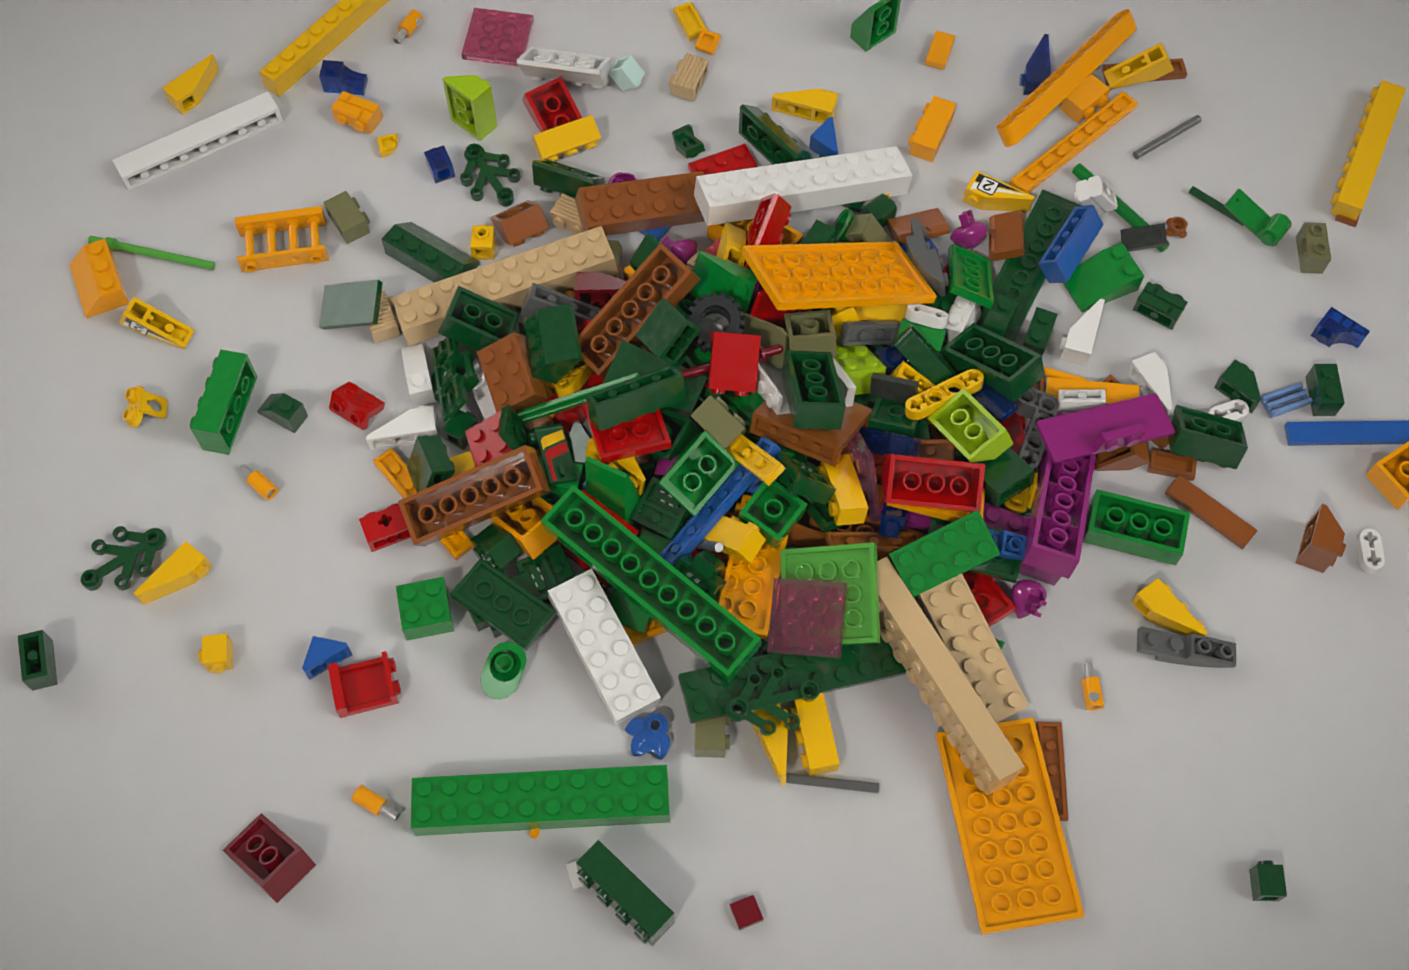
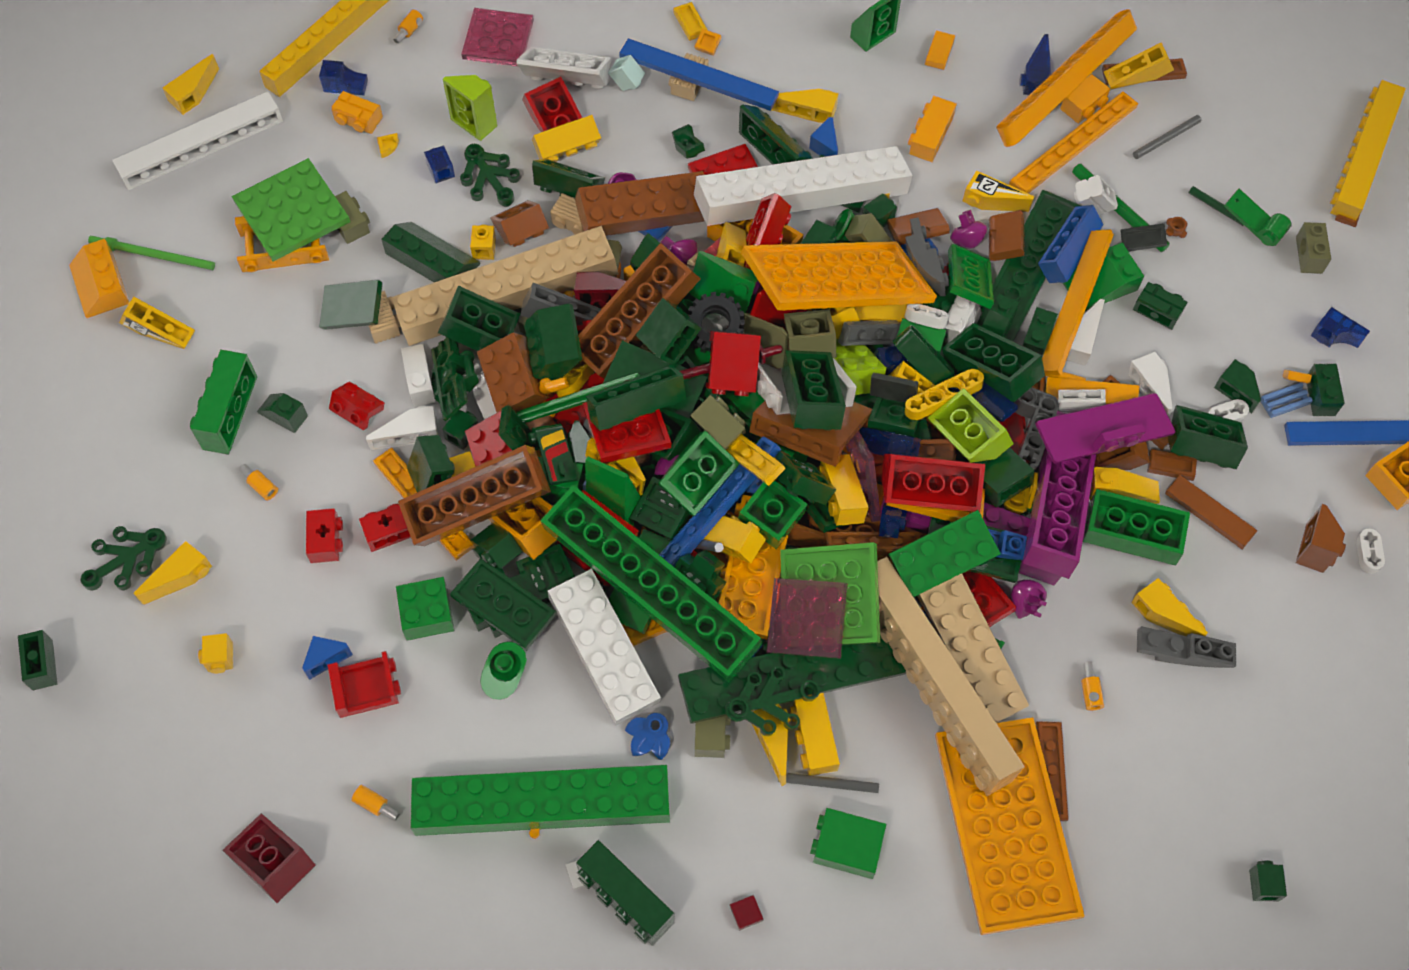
(137, 405): yellow bracket -> none
(290, 209): none -> bright green plate
(323, 535): none -> red brick
(548, 386): none -> light orange arm
(700, 74): none -> blue tile
(848, 843): none -> green brick
(1076, 301): none -> light orange tile
(1125, 484): none -> yellow slope
(1297, 376): none -> light orange tile

